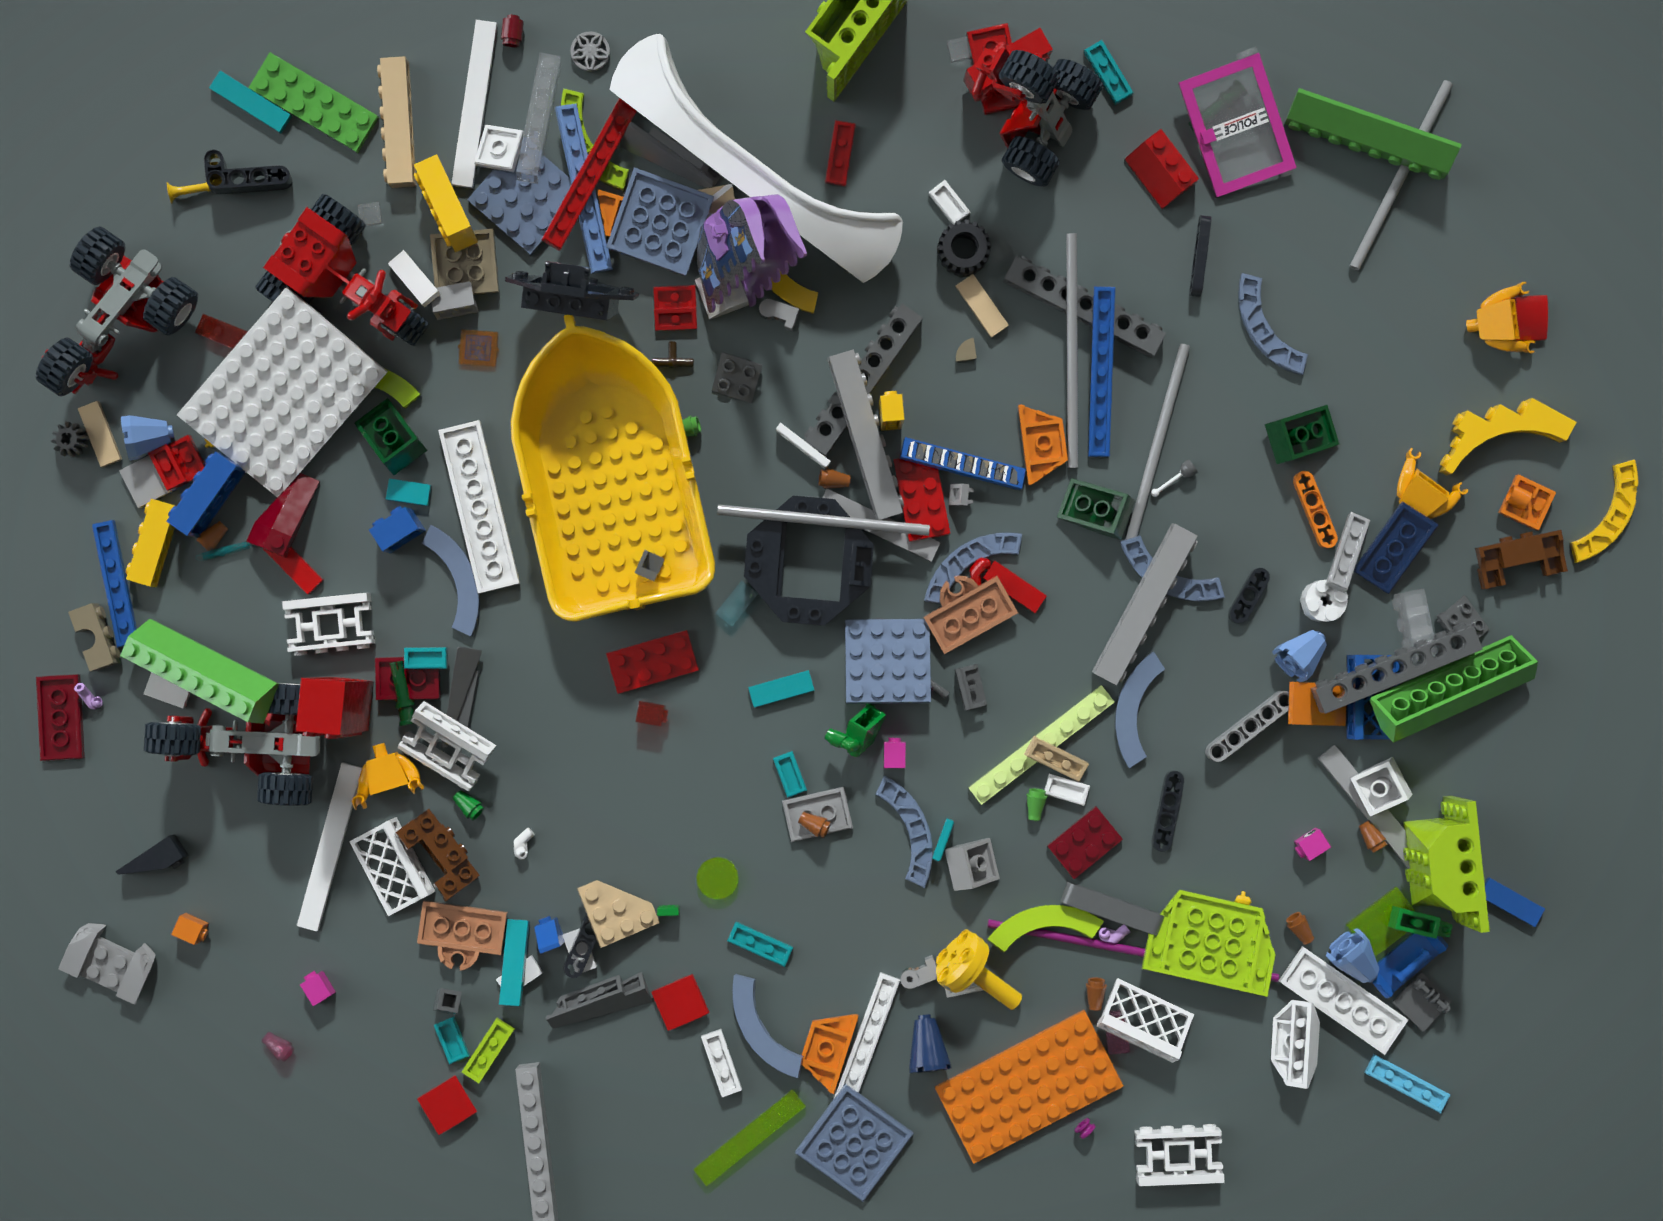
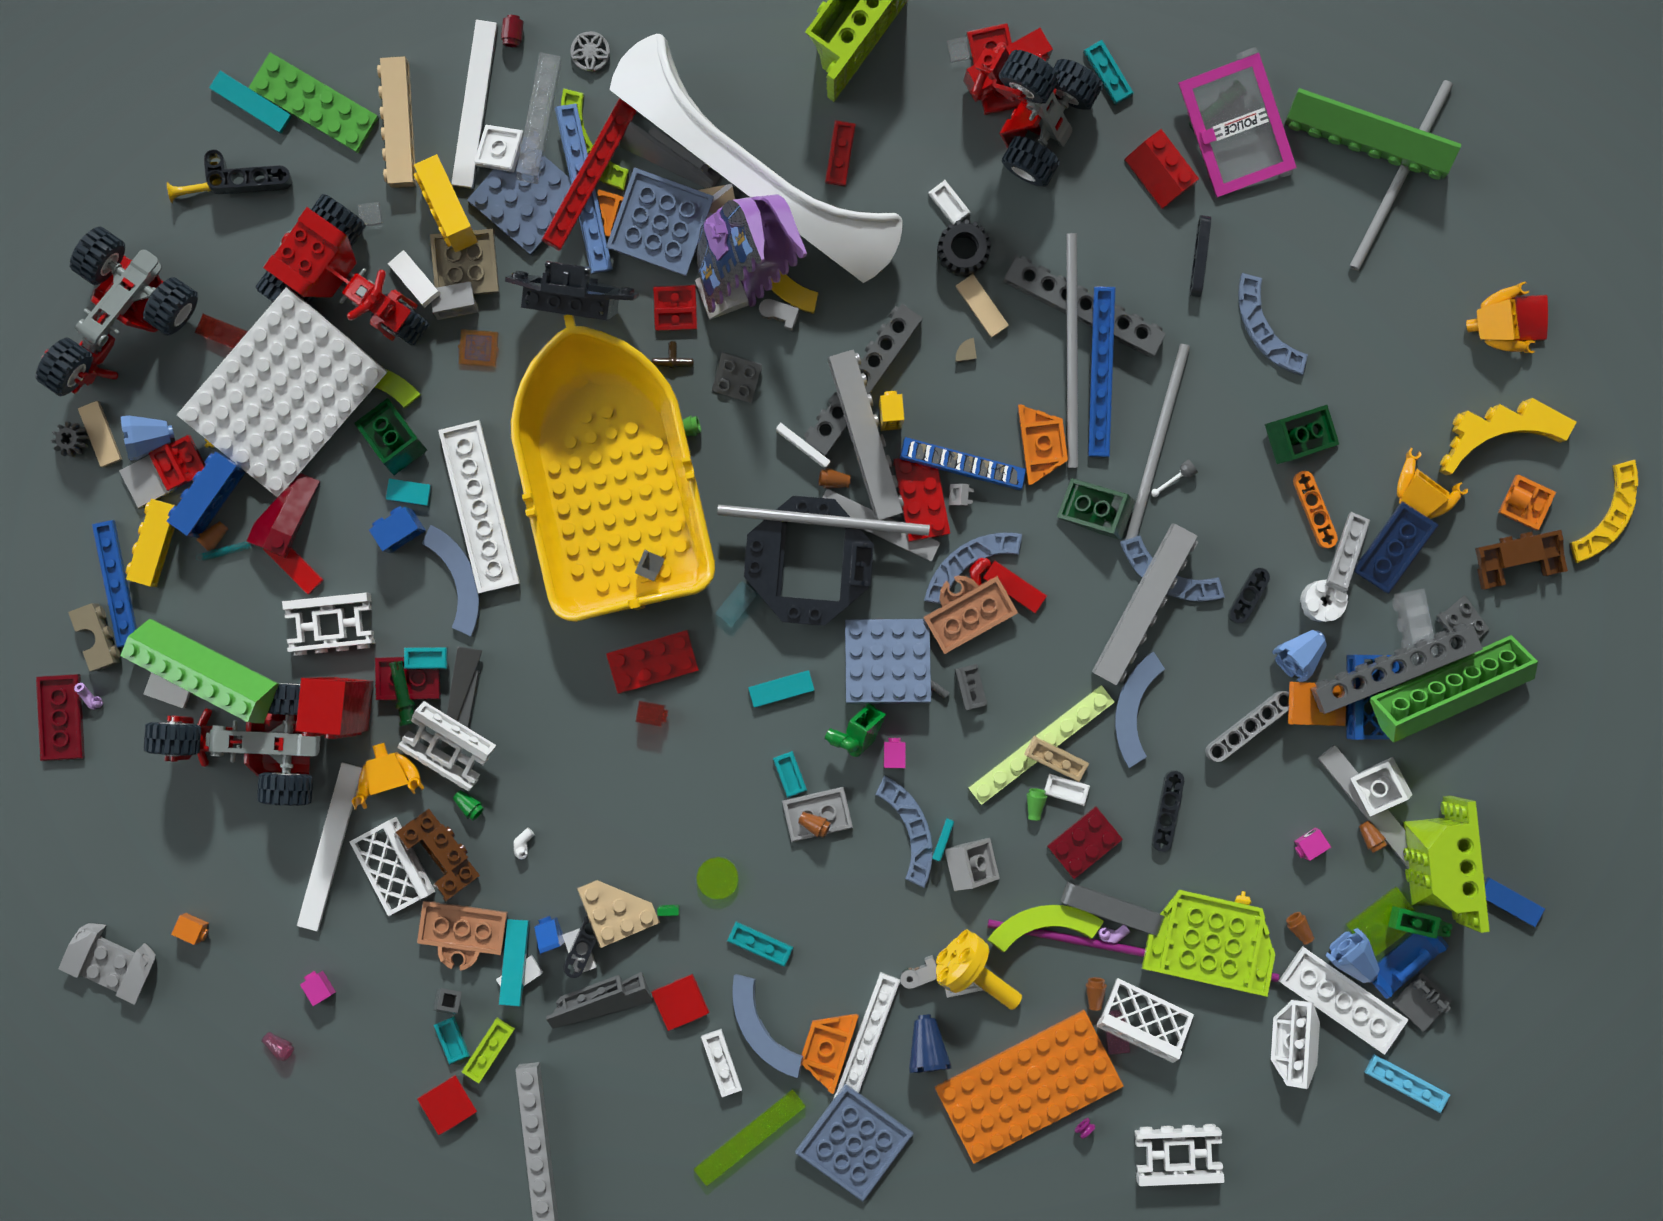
(161, 856): black slope -> none

